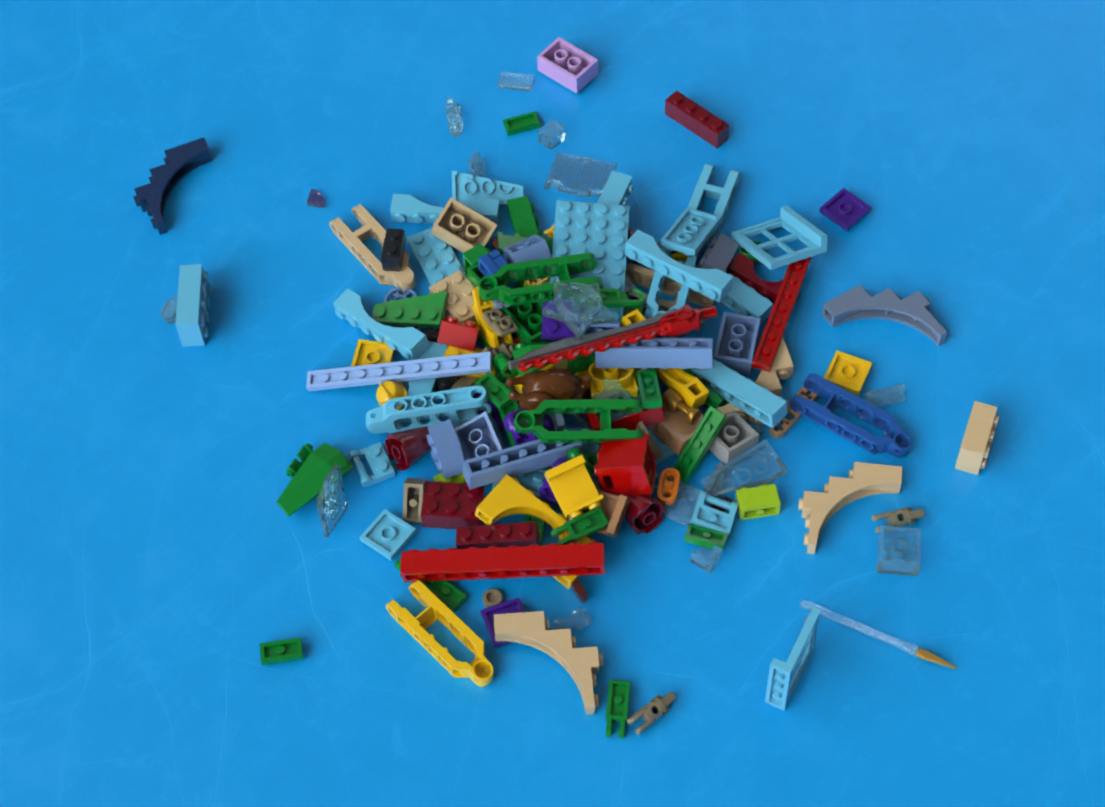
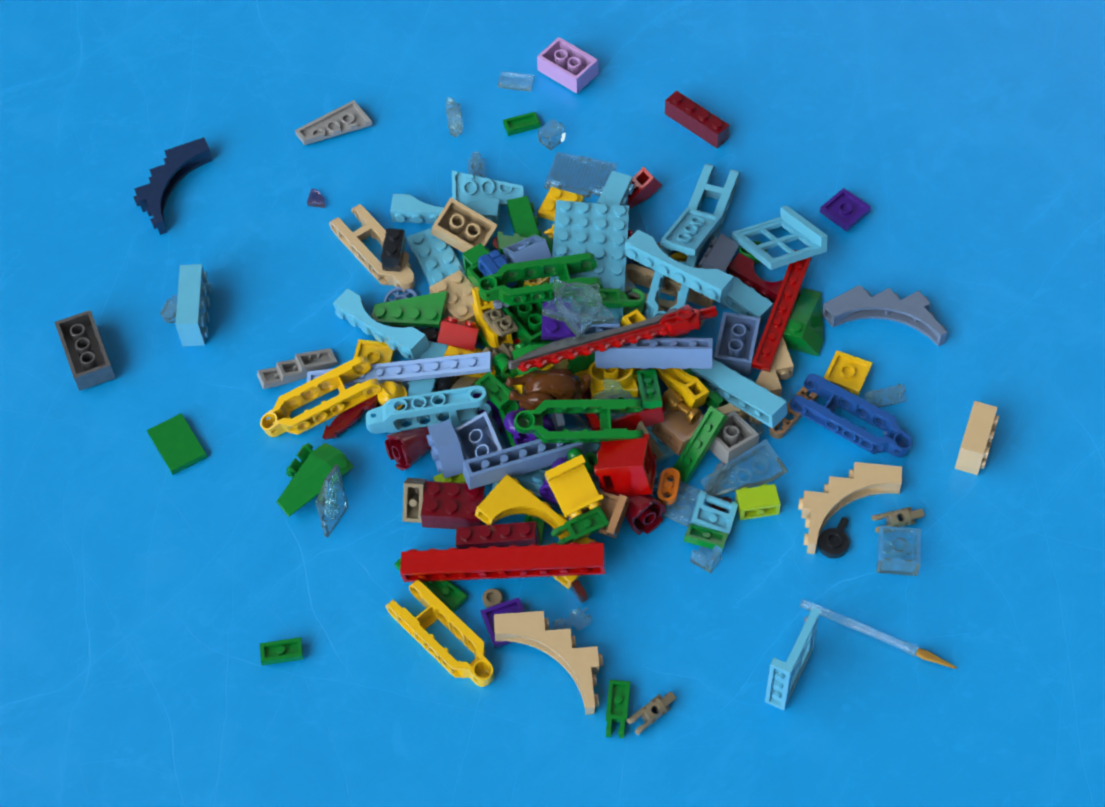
(84, 350): none -> flat silver brick
(176, 443): none -> green tile
(296, 369): none -> light grey slope
(337, 122): none -> light grey wing
(337, 378): none -> yellow piece
(349, 417): none -> dark red brick
(377, 462): medium azure plate -> none
(388, 534): medium azure plate -> none
(548, 207): none -> yellow plate
(644, 187): none -> slope
(805, 324): none -> green wedge
(833, 541): none -> black piece

